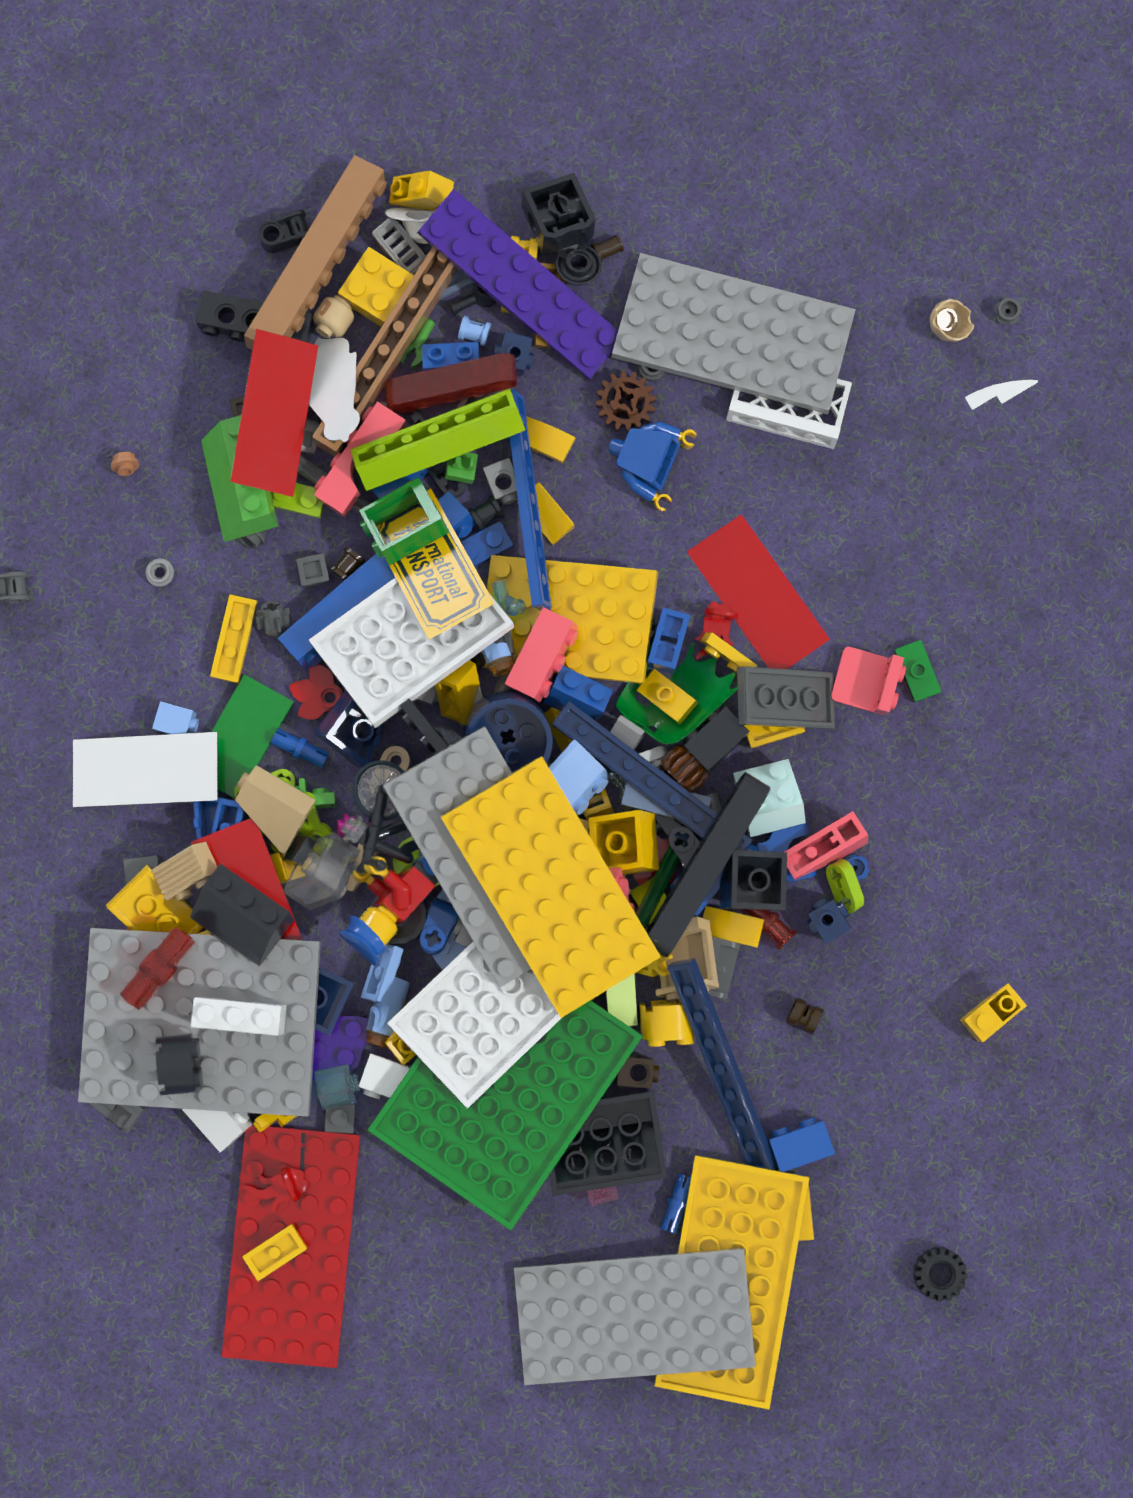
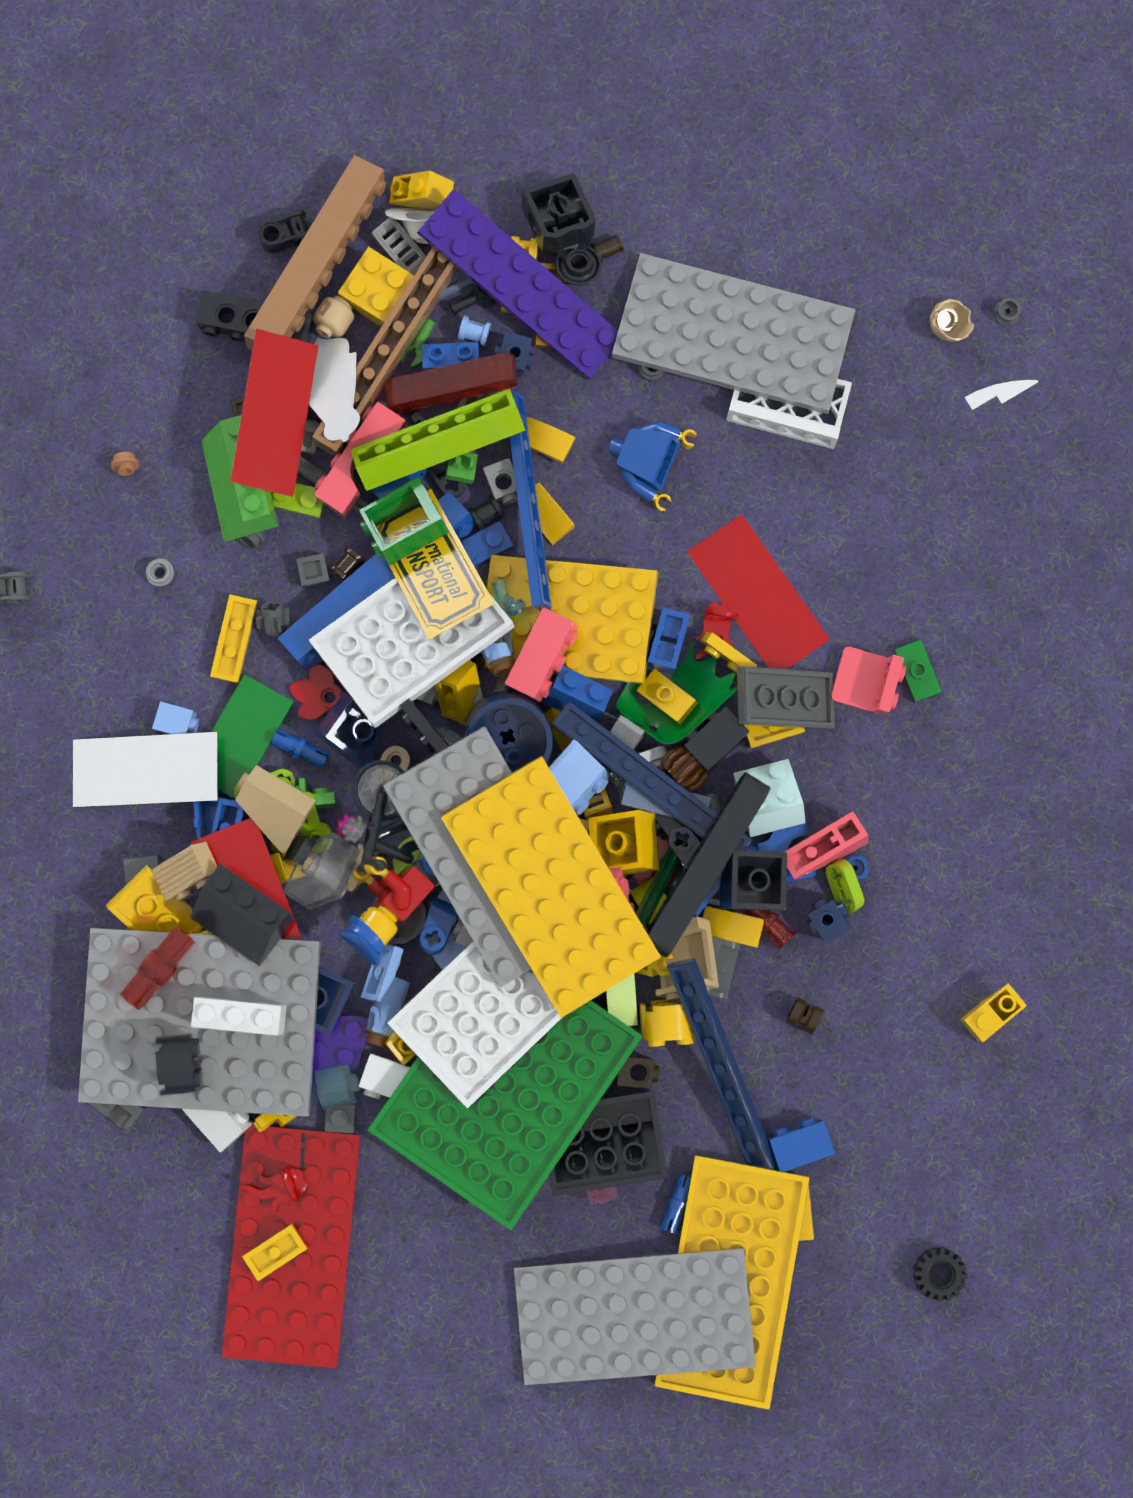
(636, 395): reddish brown gear -> none

